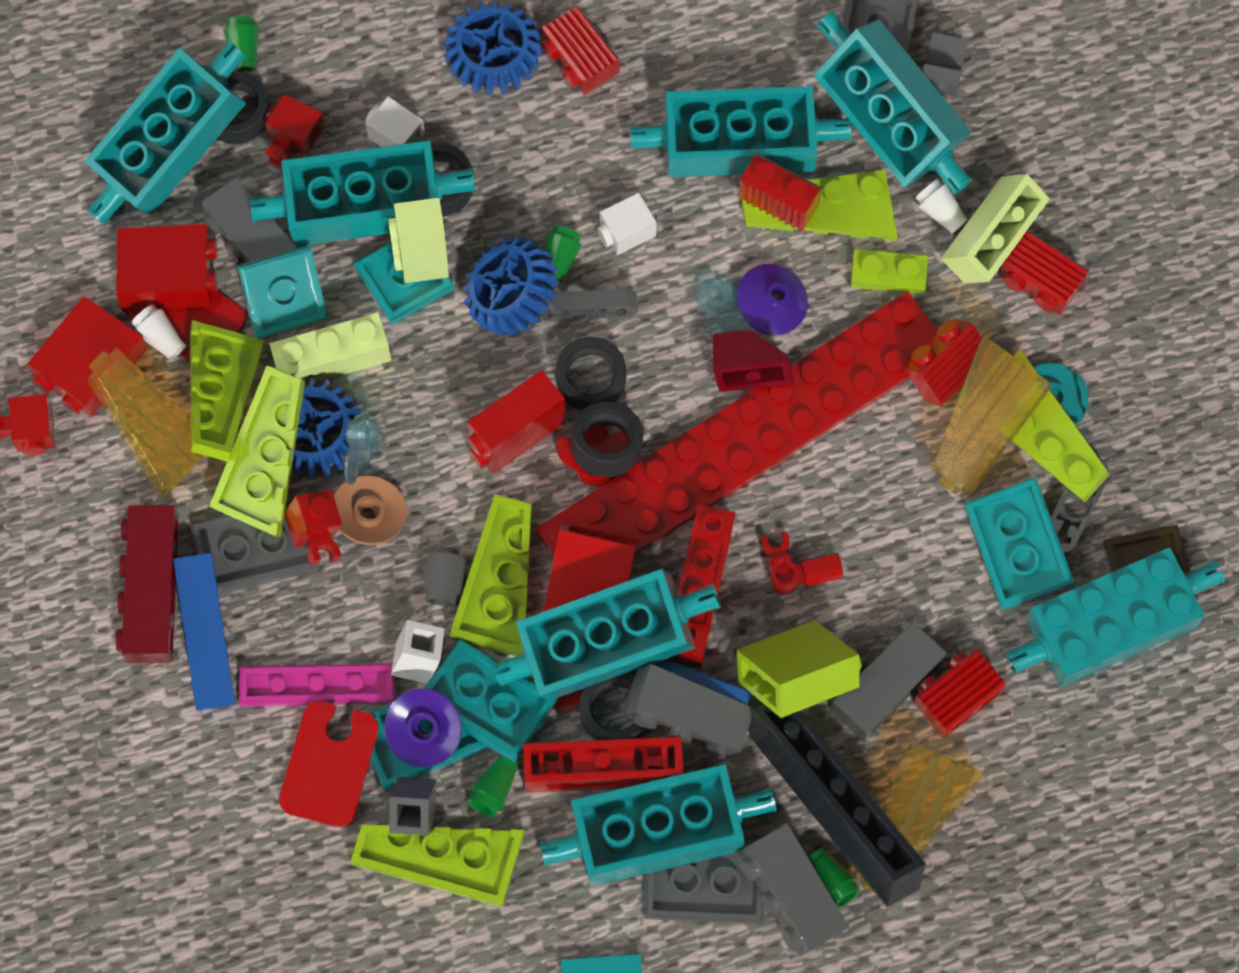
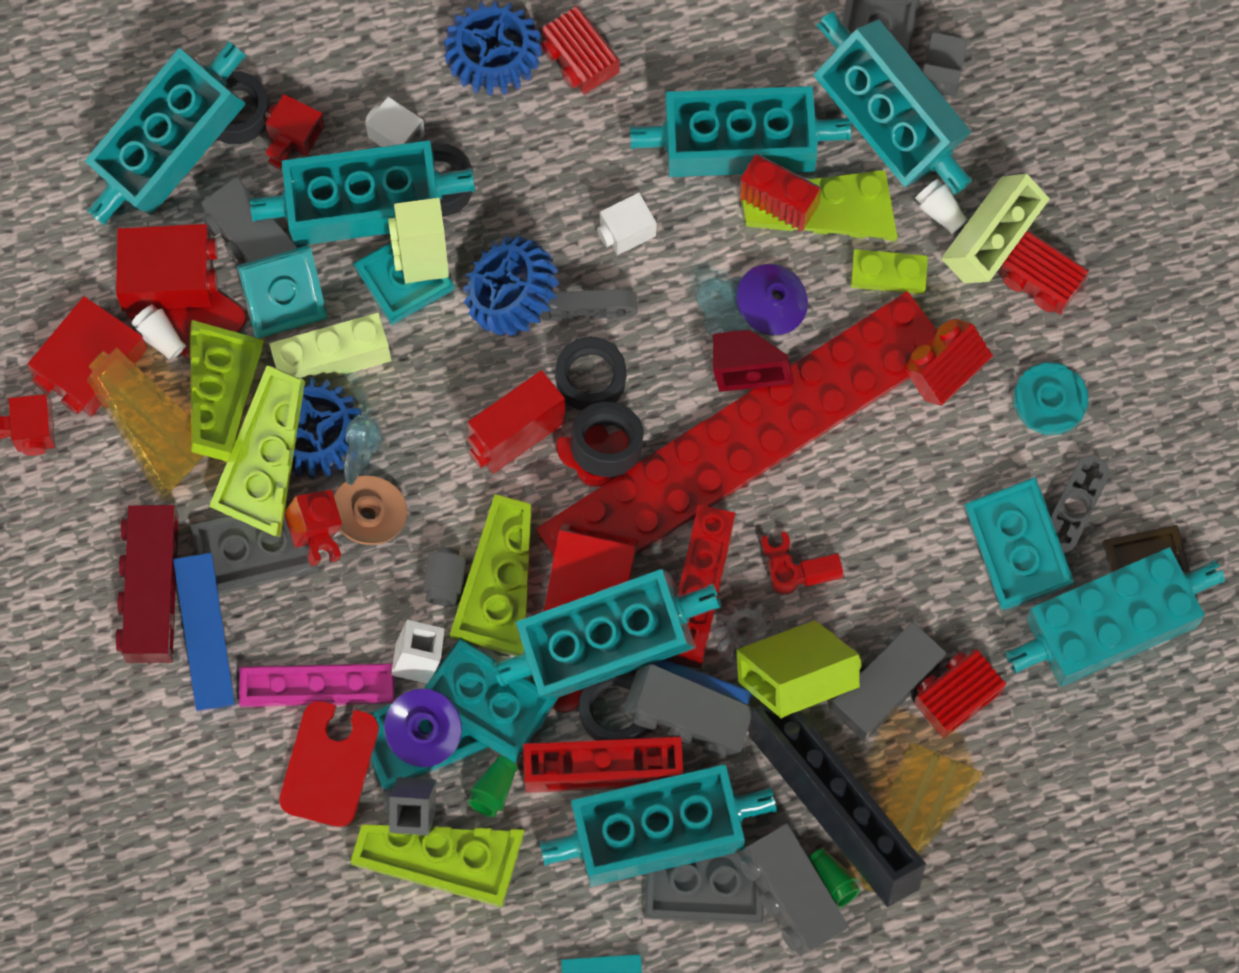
(244, 35): green cone -> none
(563, 246): green cone -> none
(988, 415): clear yellow slope -> none
(1059, 446): lime wing -> none

